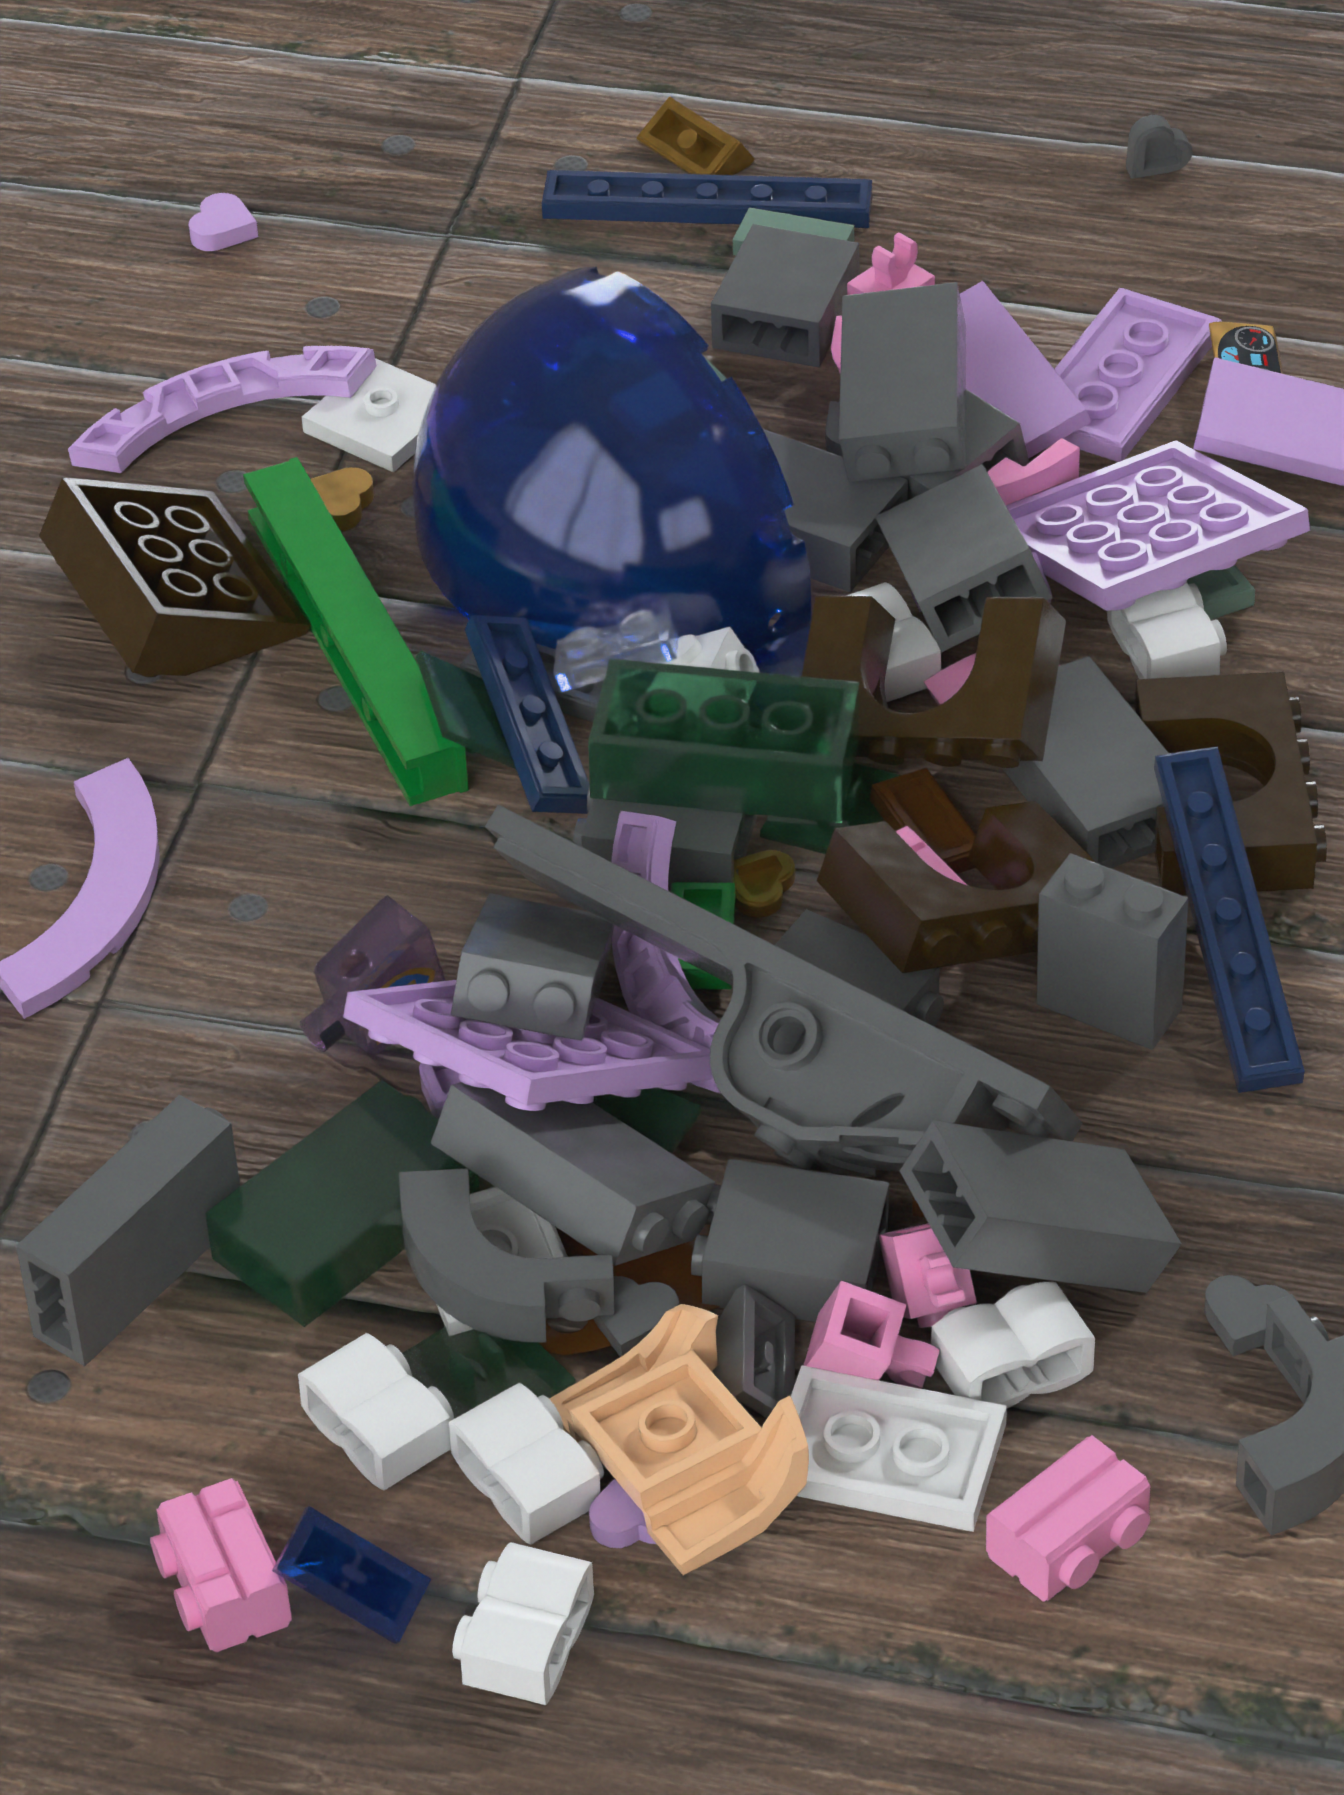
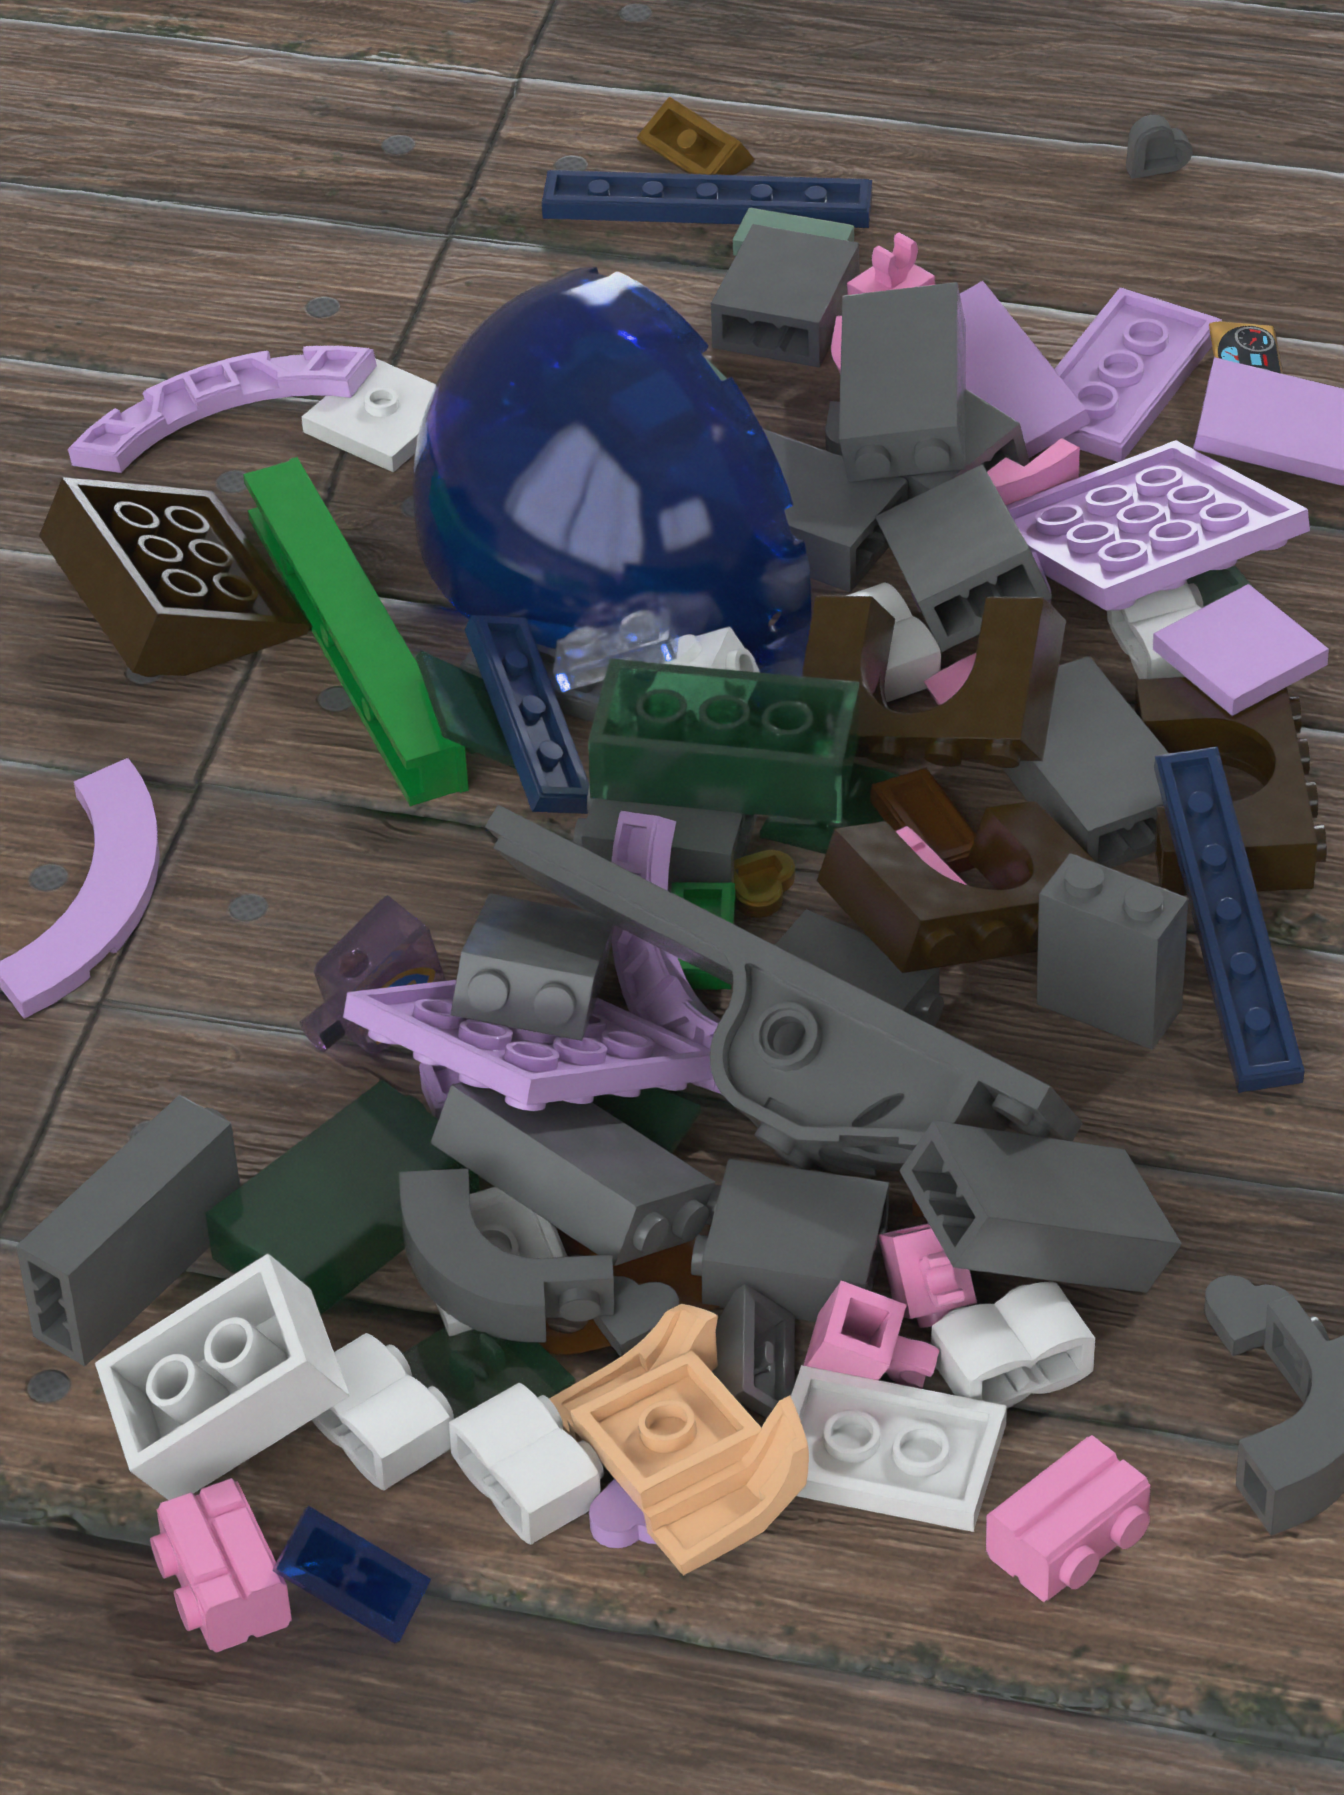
(221, 223): lavender tile -> none
(221, 1379): none -> white brick
(345, 494): pearl gold tile -> none
(524, 1622): white brick -> none
(1240, 649): none -> lavender tile

